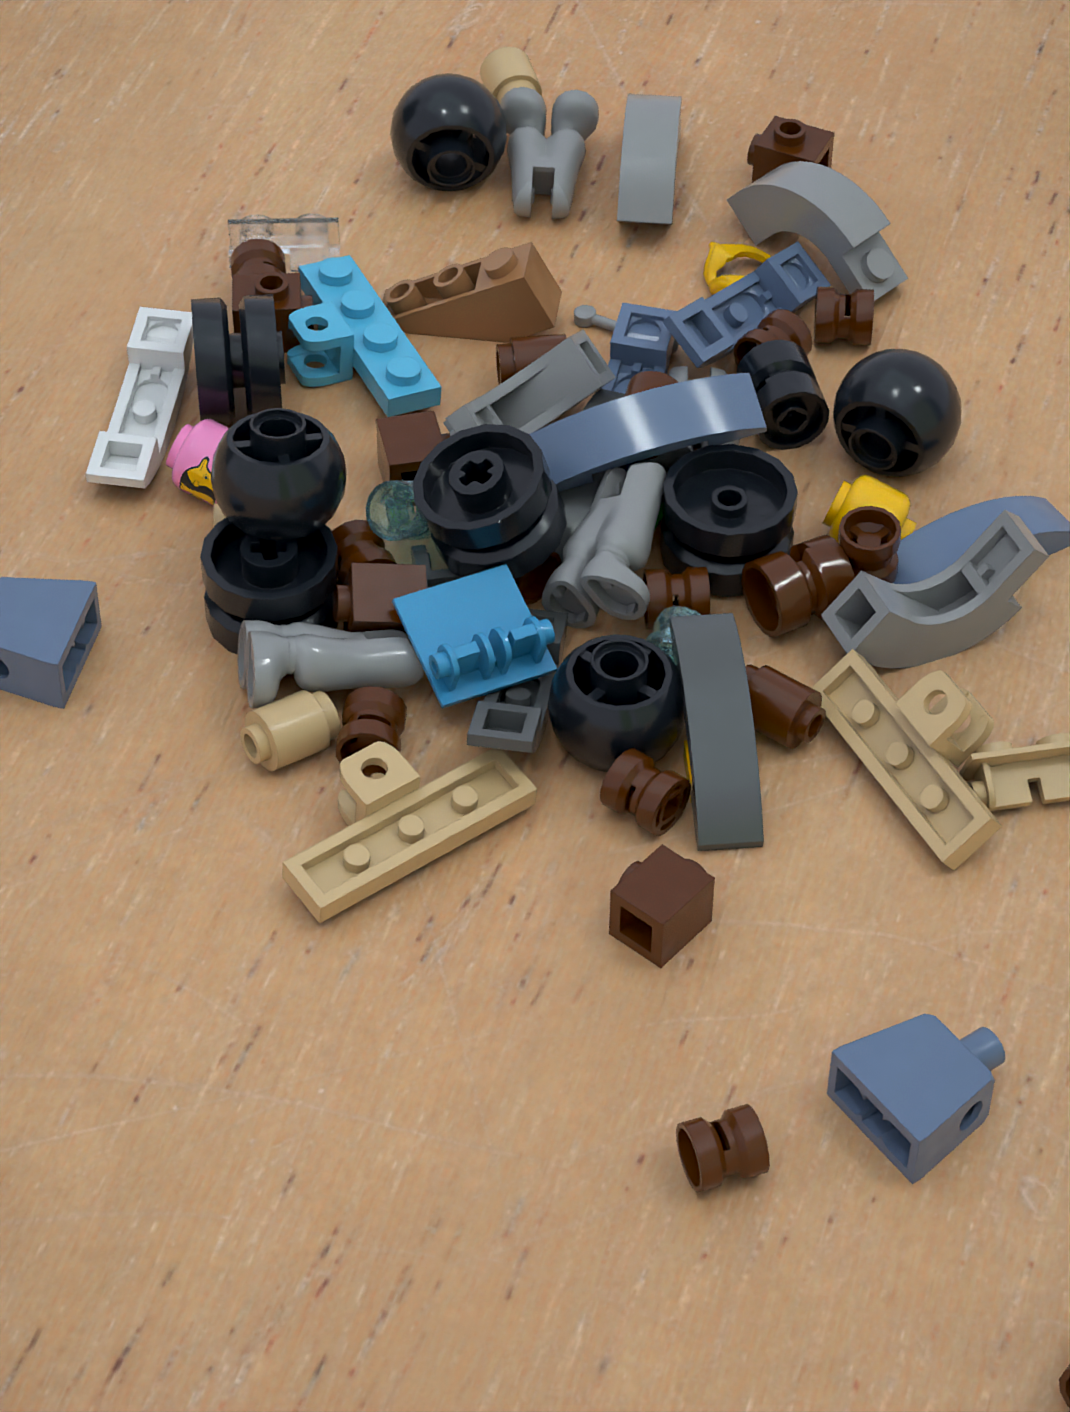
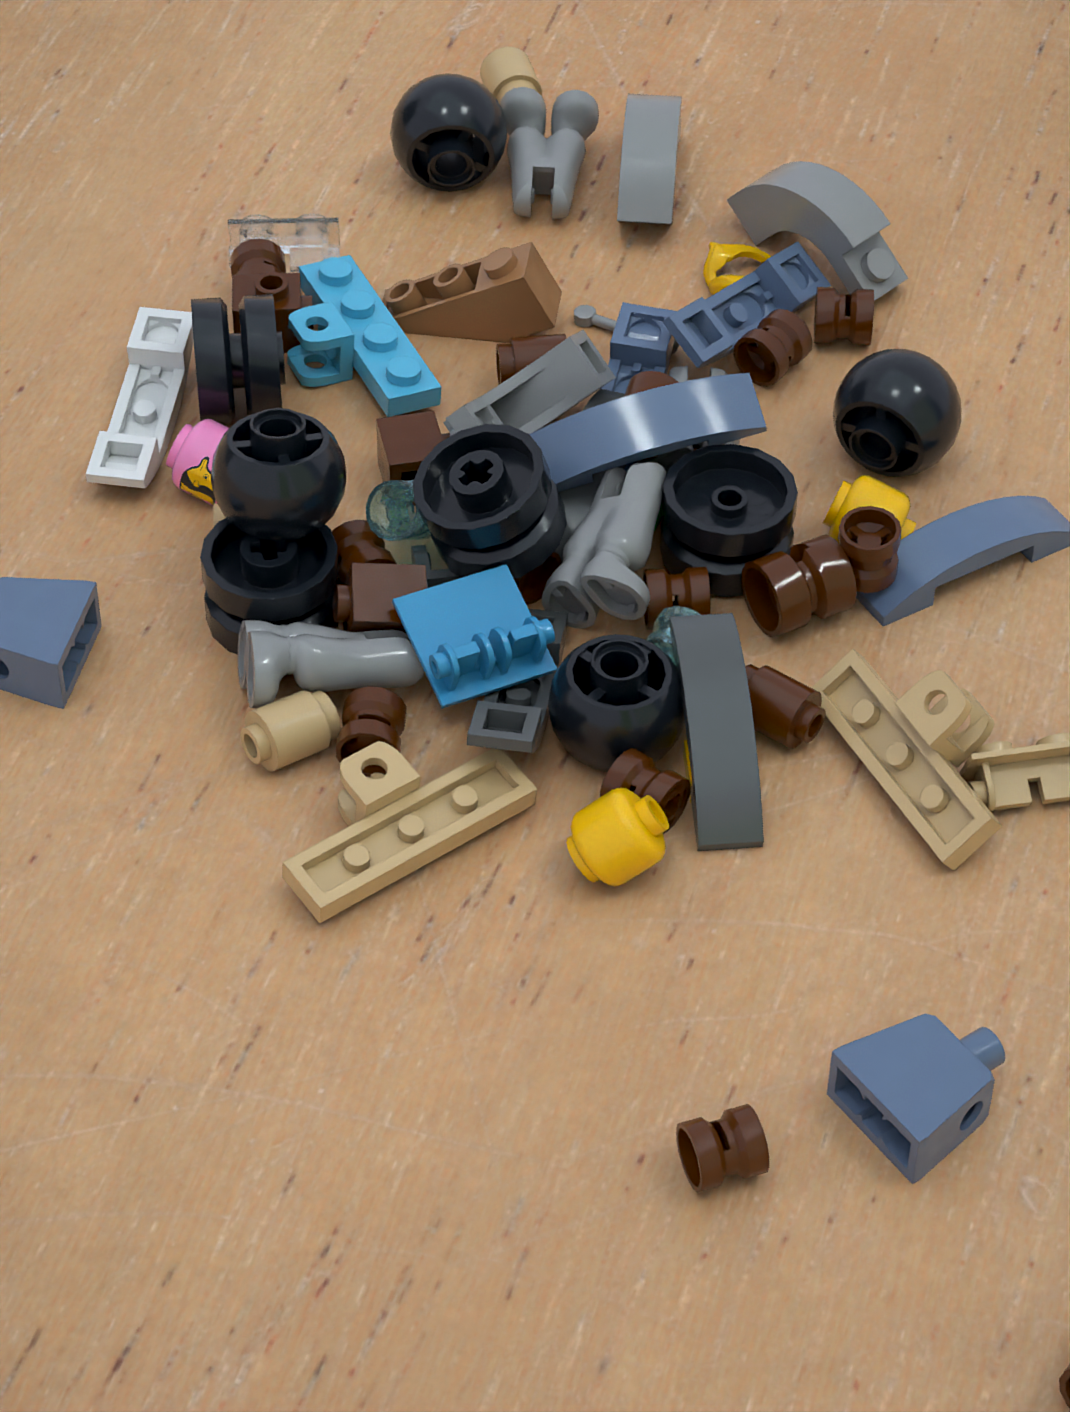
(617, 837): none -> yellow head
(661, 905): reddish brown brick -> none
(786, 394): black wheel -> none
(789, 142): reddish brown brick -> none
(941, 614): light grey arch -> none

